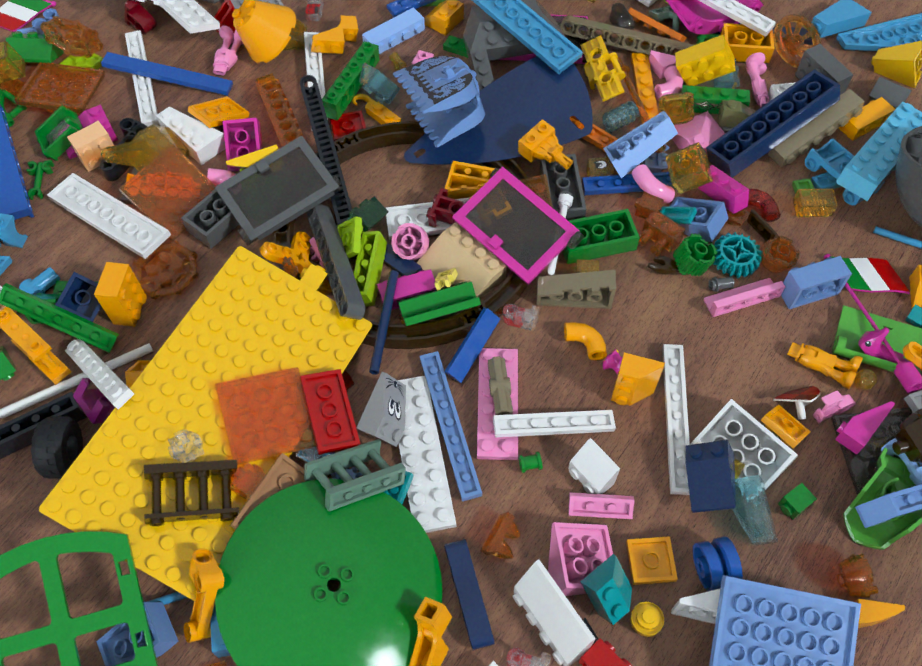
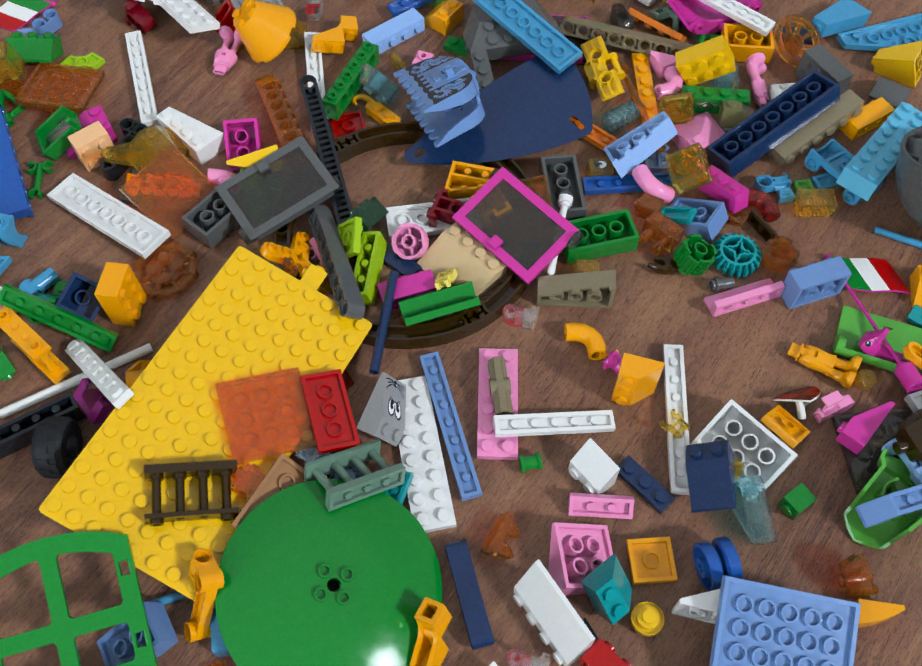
(71, 36): clear orange plate -> none
(167, 73): blue tile -> none
(192, 446): clear brick -> none
(216, 111): light orange tile -> none
(472, 345): blue tile -> none
(543, 145): light orange brick -> none
(645, 484): none -> dark blue plate
(677, 433): none -> clear yellow piece
(780, 184): none -> dark azure piece

